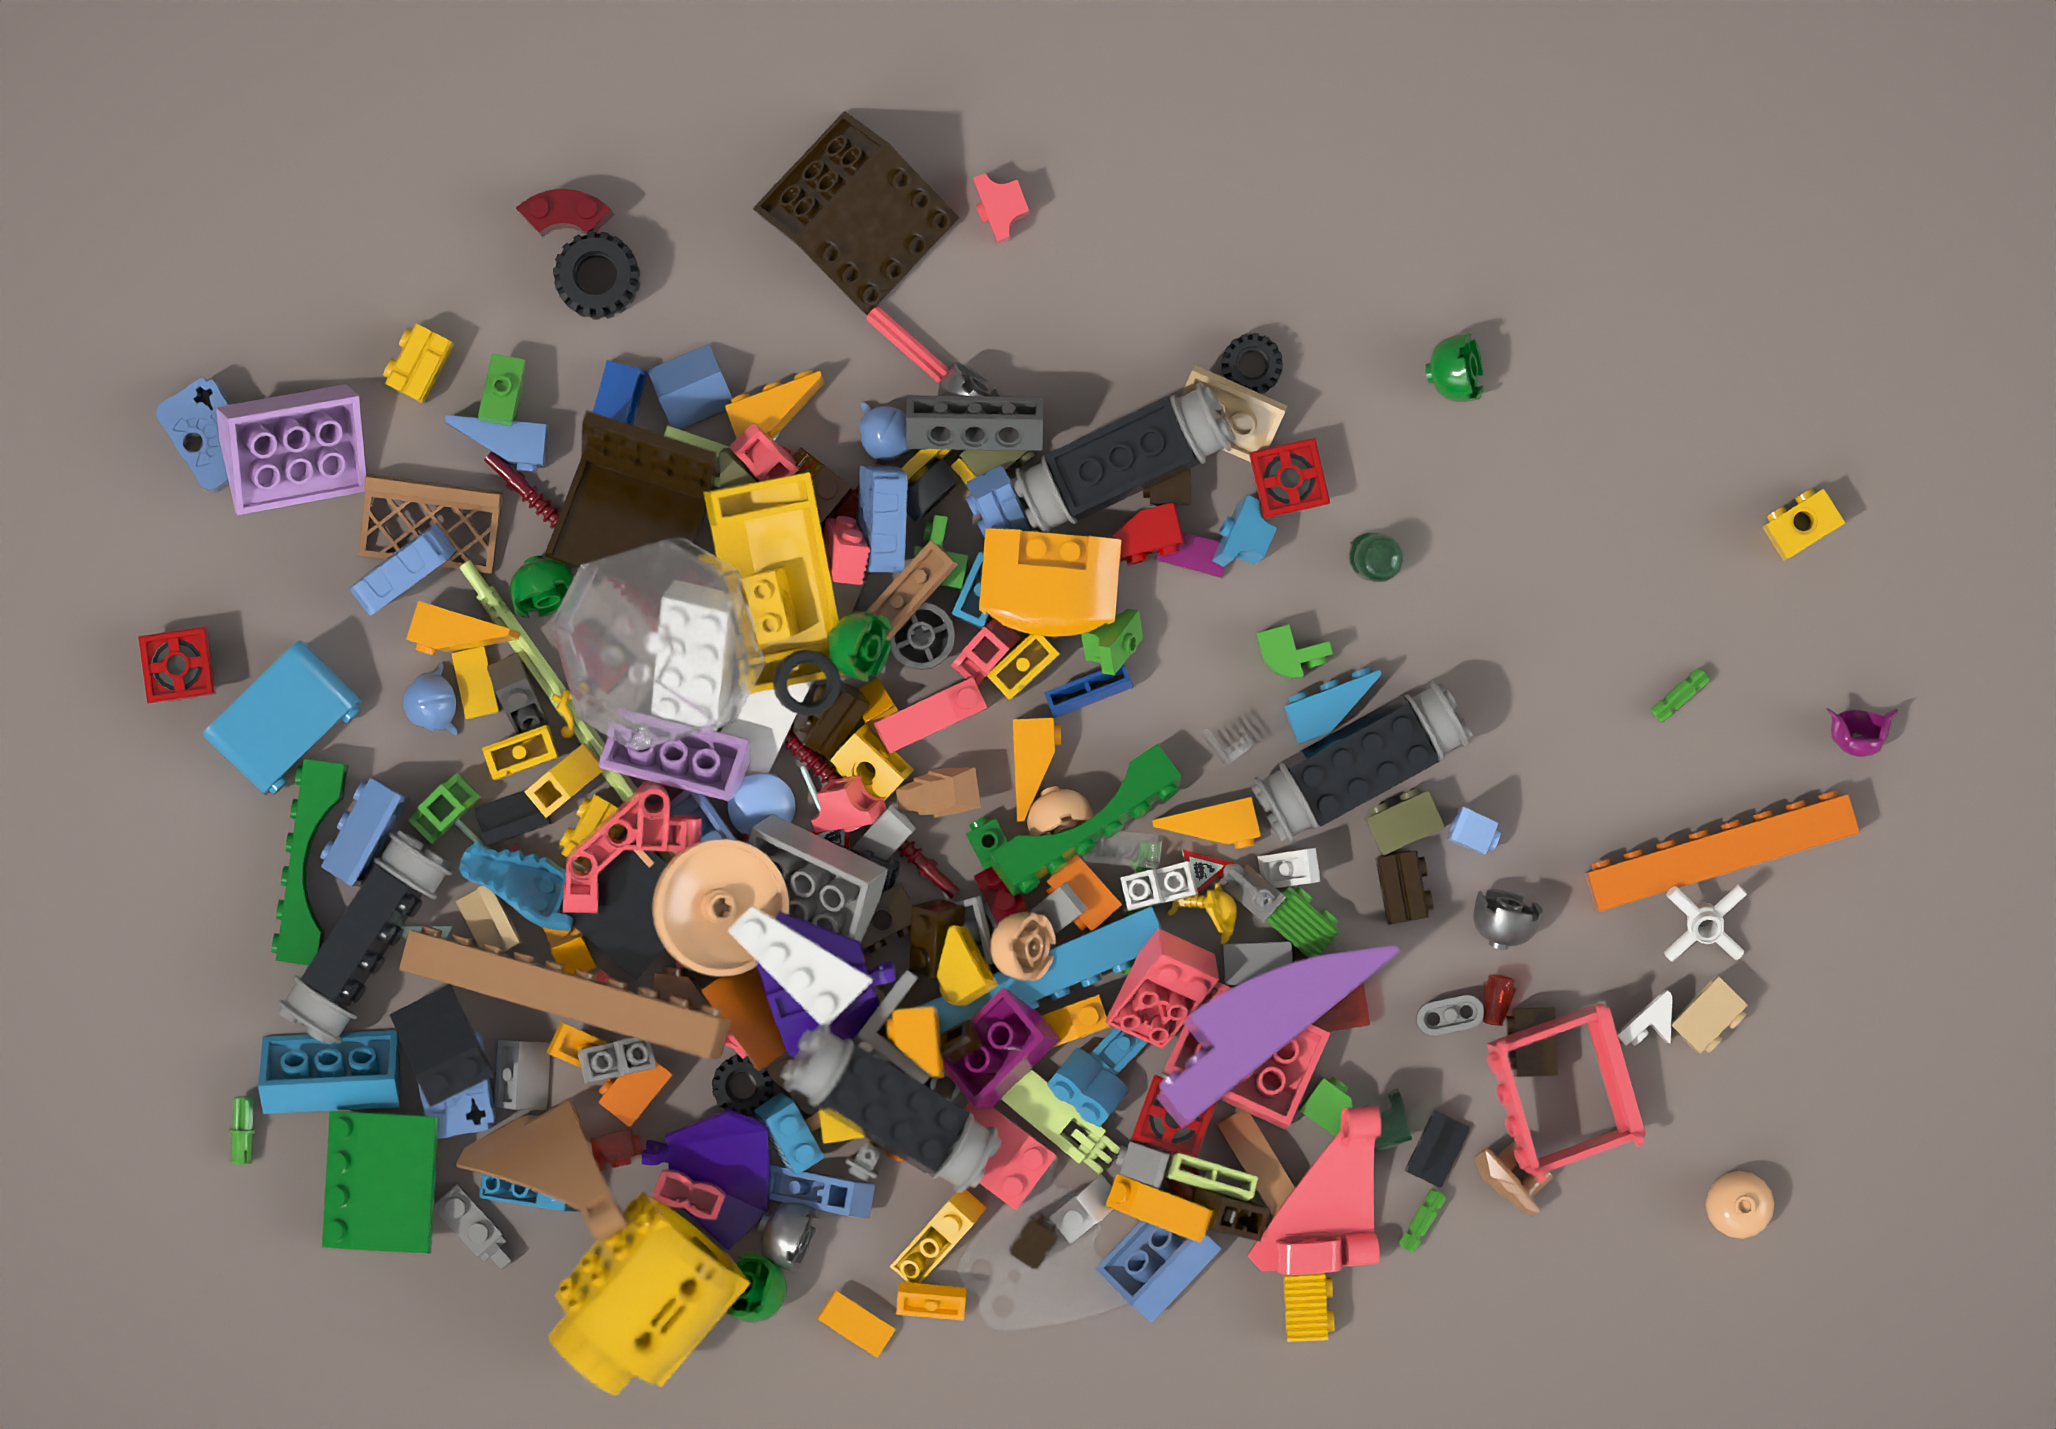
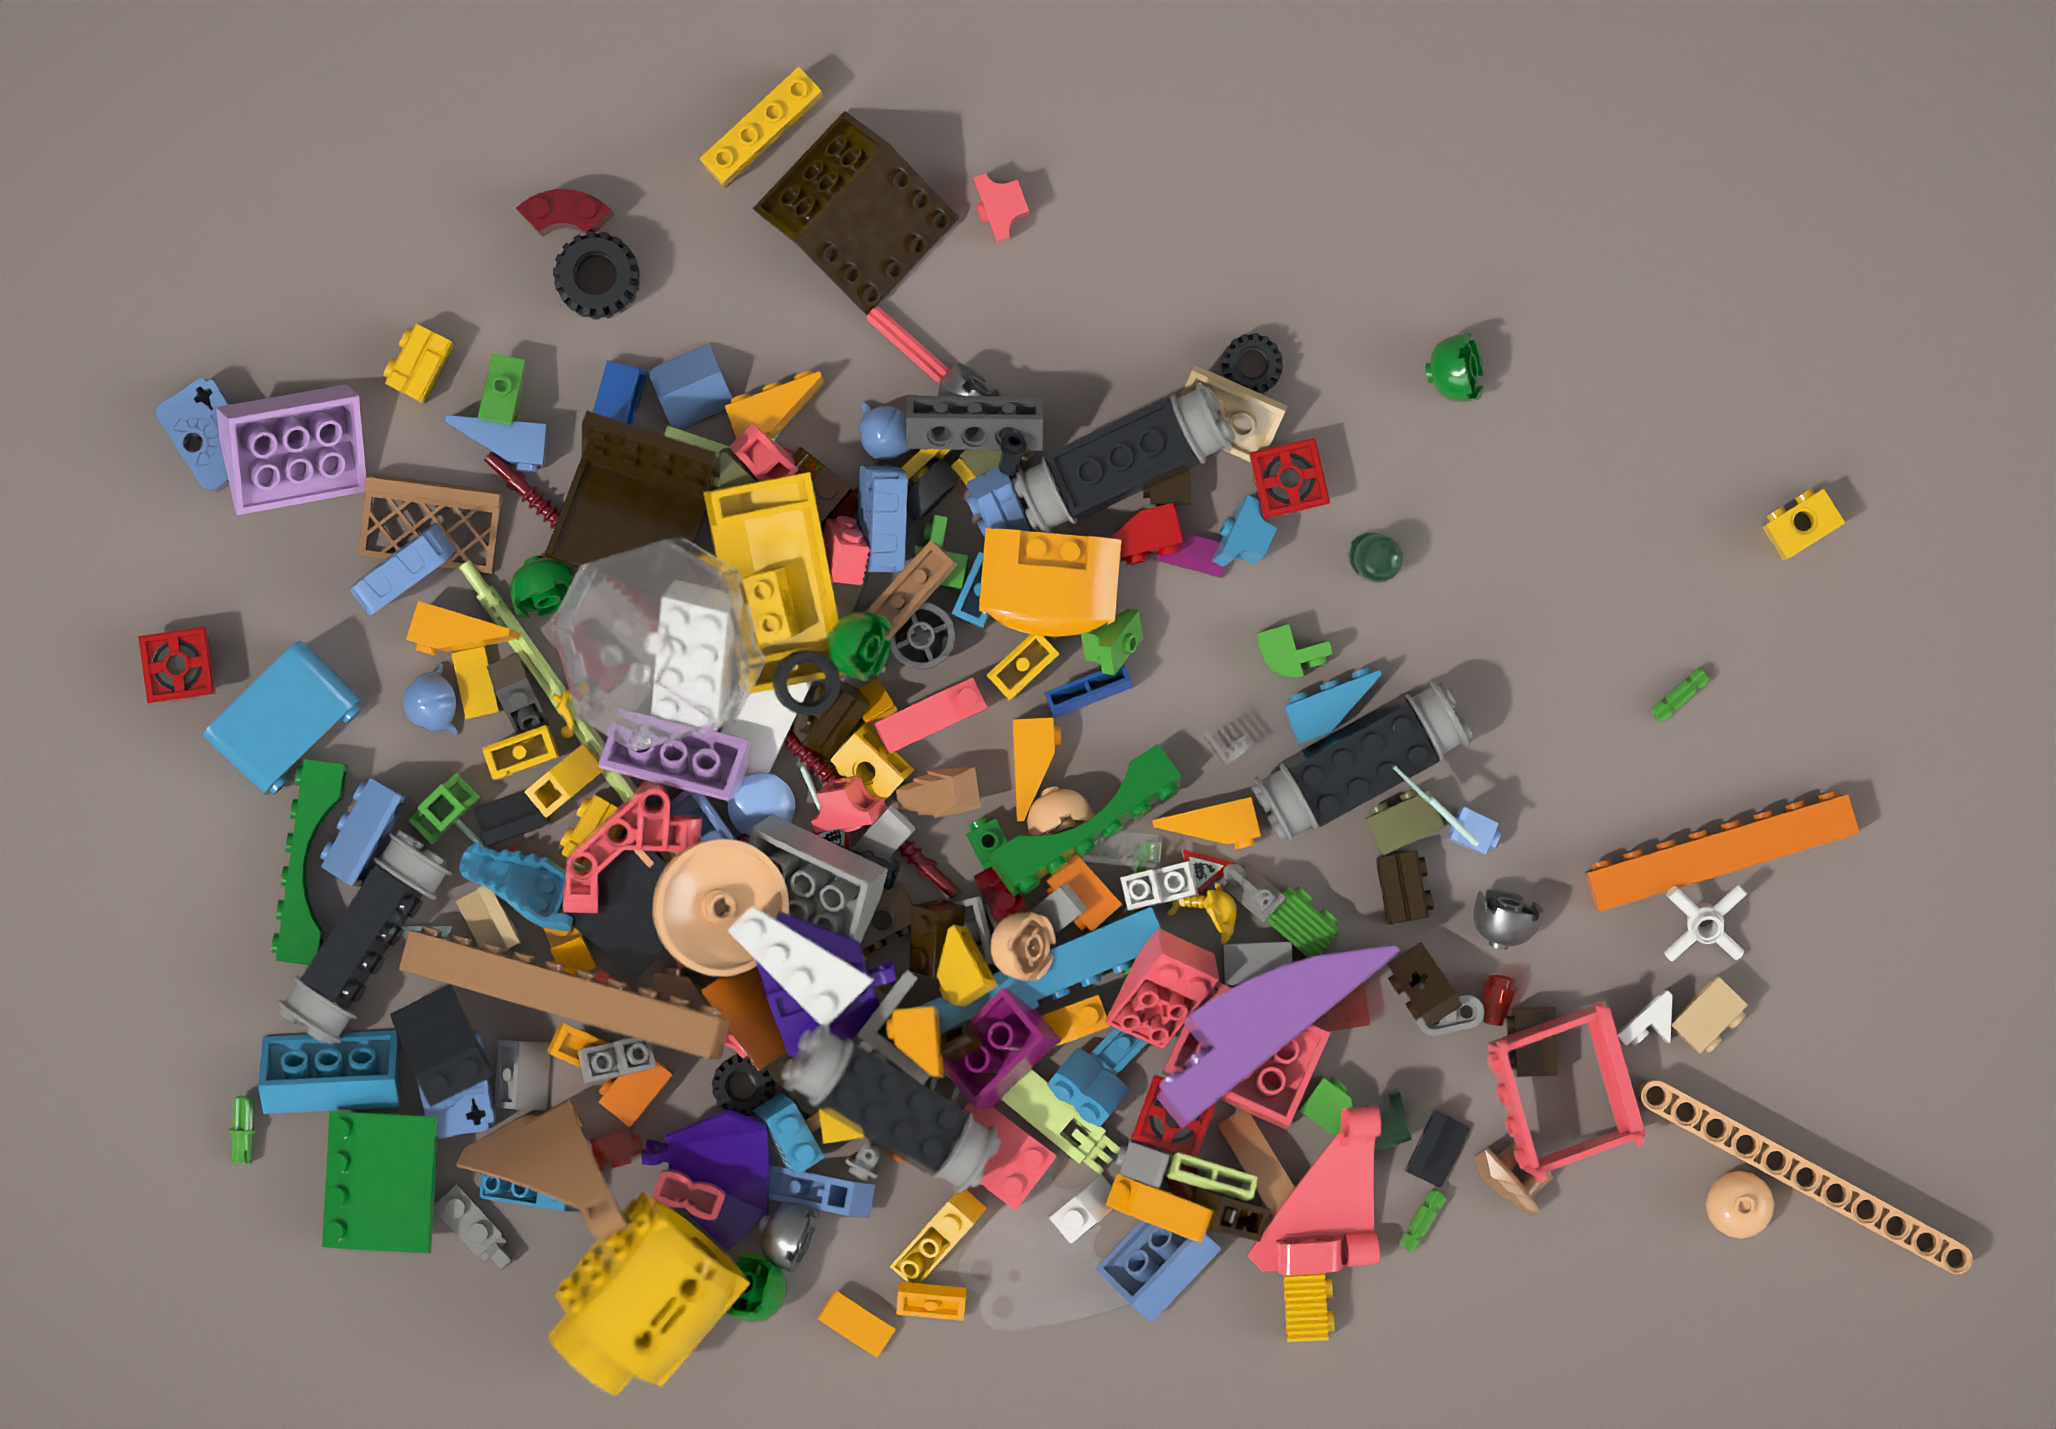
(761, 127): none -> yellow brick
(985, 651): coral brick -> none
(1012, 449): none -> black pin
(1034, 1240): dark brown brick -> none
(1290, 868): white slope -> none
(1437, 996): none -> dark brown brick
(1440, 809): none -> light aqua piece
(1816, 1188): none -> light nougat beam
(1871, 726): magenta hair -> none

